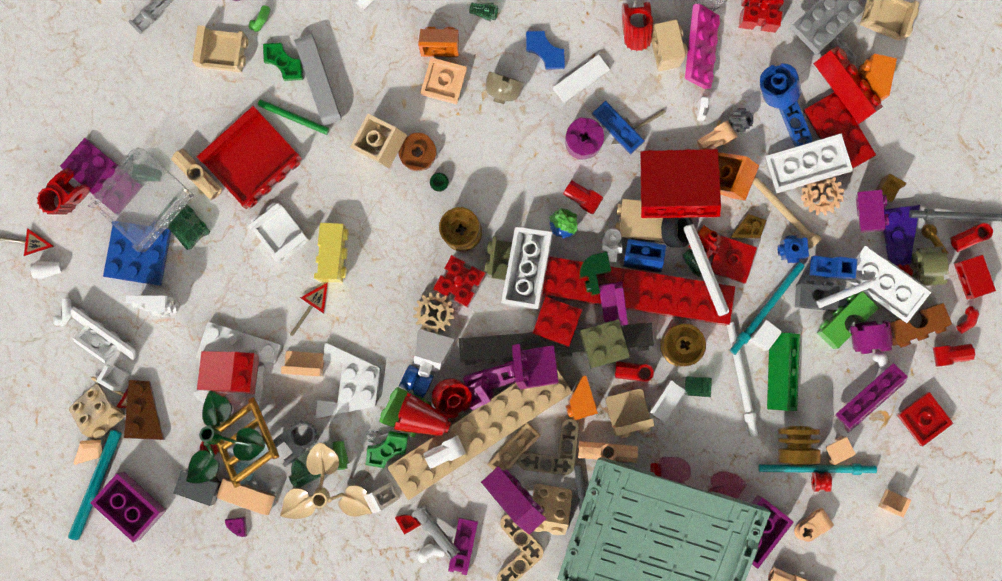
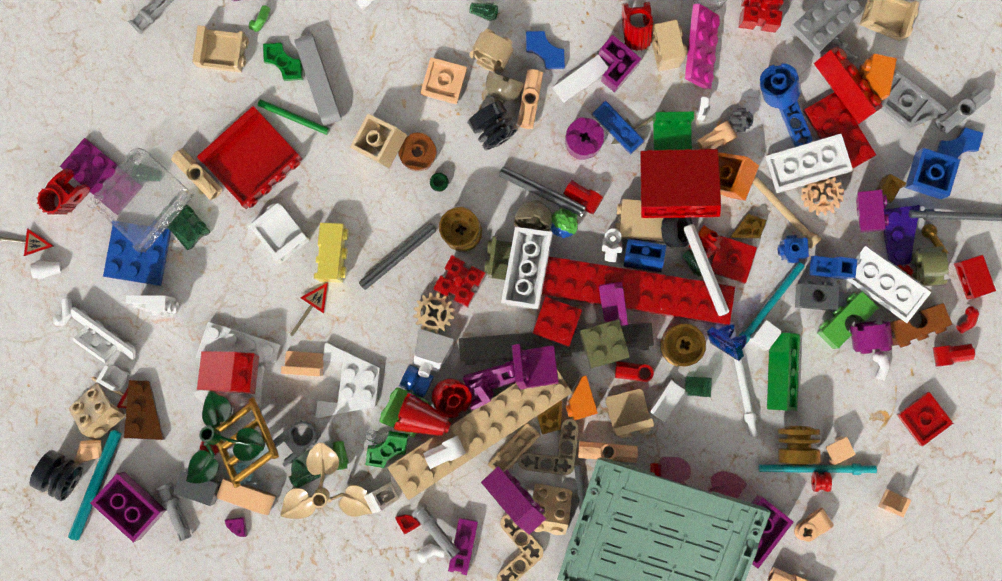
(56, 475): none -> black wheel
(170, 503): none -> light grey pin
(397, 256): none -> dark grey axle
(439, 42): orange slope -> none
(491, 124): none -> black wheel
(492, 51): none -> tan brick
(531, 88): none -> light nougat piece
(533, 216): none -> dark tan cylinder
(542, 191): none -> dark grey axle
(551, 419): none -> pearl gold piece
(592, 266): dark green brick -> none
(622, 62): none -> magenta brick
(672, 130): none -> green bracket
(722, 340): none -> clear blue tile
(845, 293): white bar -> none
(871, 397): magenta fence -> none
(909, 103): none -> light grey wing
(932, 173): none -> blue brick
(967, 141): none -> blue tile
(970, 103): none -> light grey piece
(971, 237): red piece -> none

